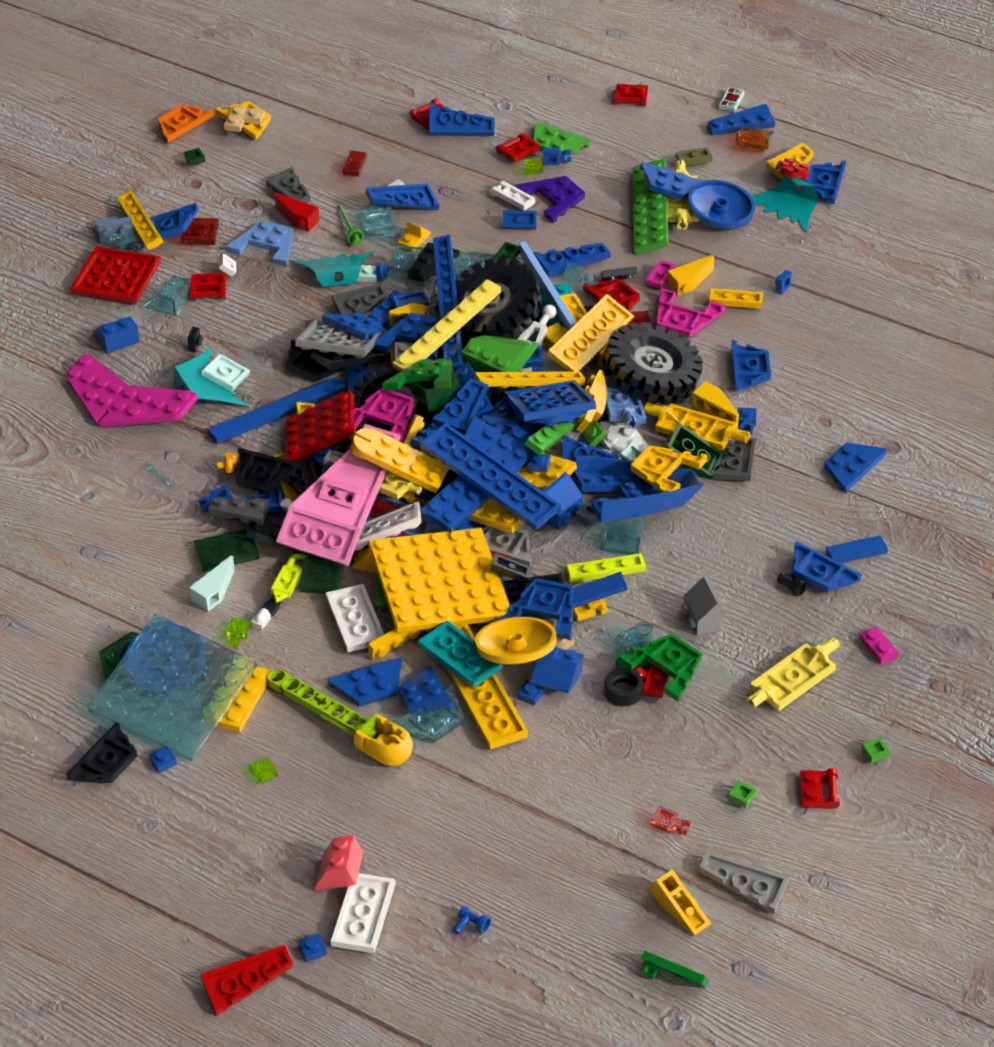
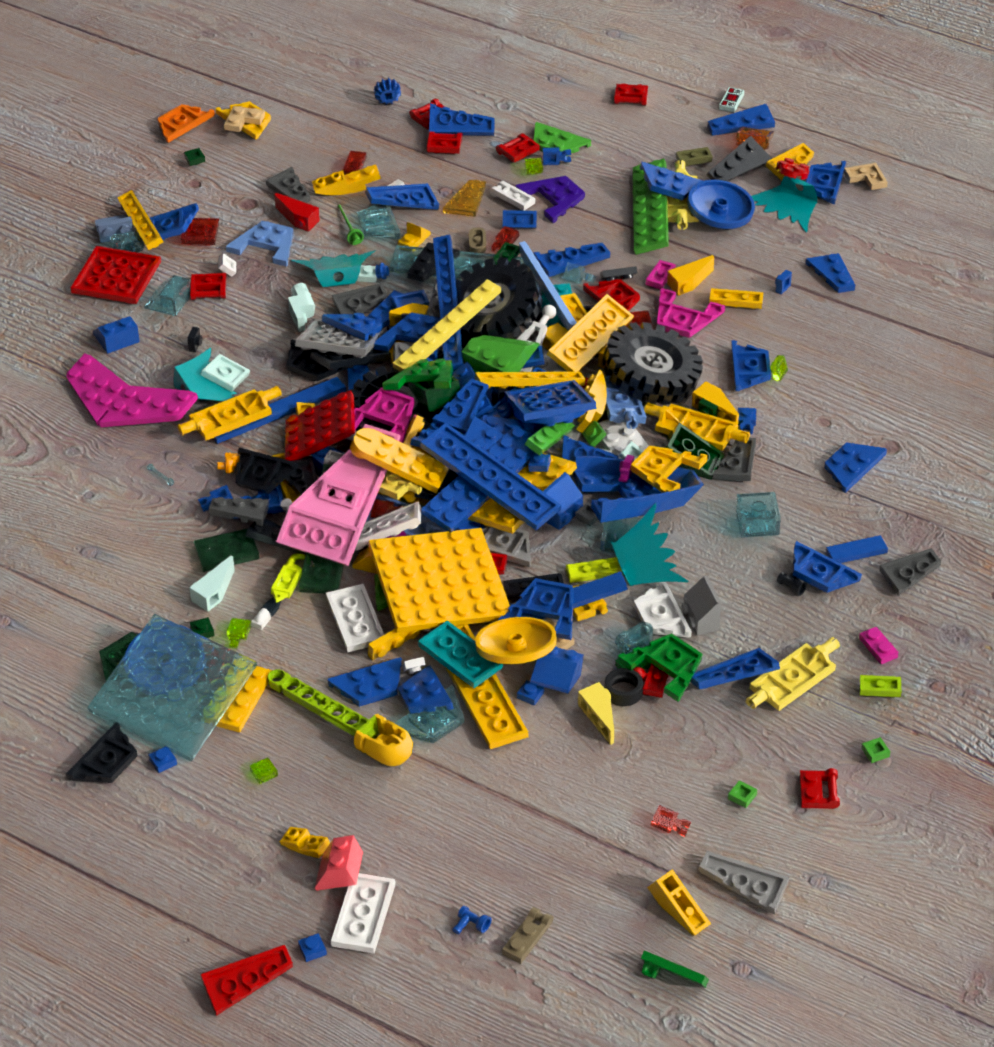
(202, 627): none -> dark green plate
(230, 413): none -> yellow plate
(300, 305): none -> light aqua plate
(302, 842): none -> yellow slope
(342, 184): none -> yellow slope
(387, 91): none -> blue gear
(413, 665): none -> white plate
(444, 143): none -> red plate
(467, 199): none -> clear yellow wing
(477, 240): none -> dark tan plate
(505, 235): none -> clear red plate
(510, 568): black plate -> none
(527, 935): none -> dark tan plate
(596, 704): none -> light yellow slope
(625, 468): none -> magenta plate
(641, 554): none -> teal piece
(662, 612): none -> white wing
(707, 407): none -> dark green plate
(736, 668): none -> blue wing
(741, 160): none -> black wing
(758, 514): none -> clear light blue brick
(779, 367): none -> clear neon green plate
(833, 270): none -> blue wing
(867, 172): none -> tan plate
(880, 686): none -> lime plate
(909, 569): none -> dark grey wing

